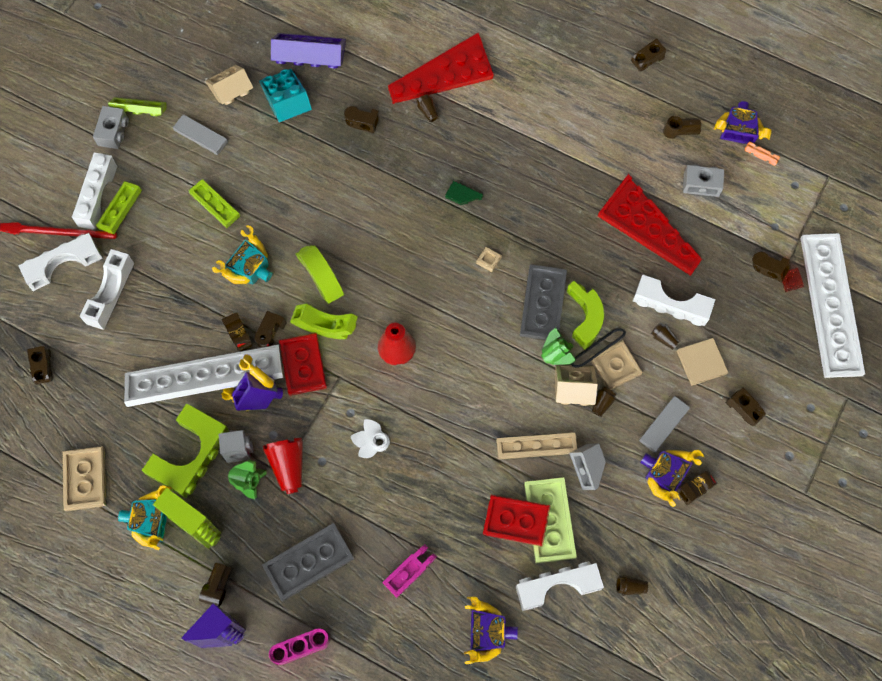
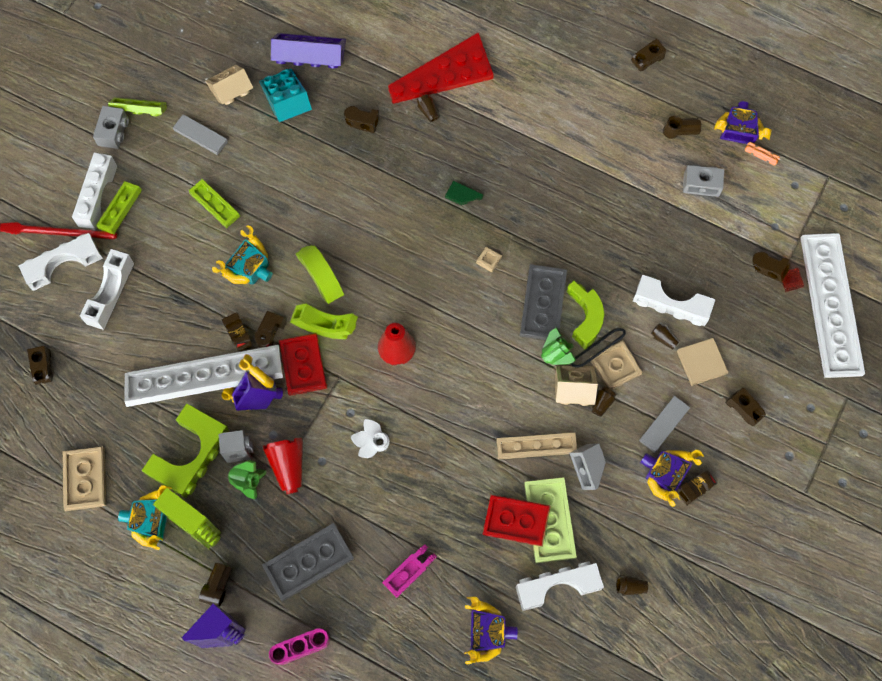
(644, 222): red wing -> none

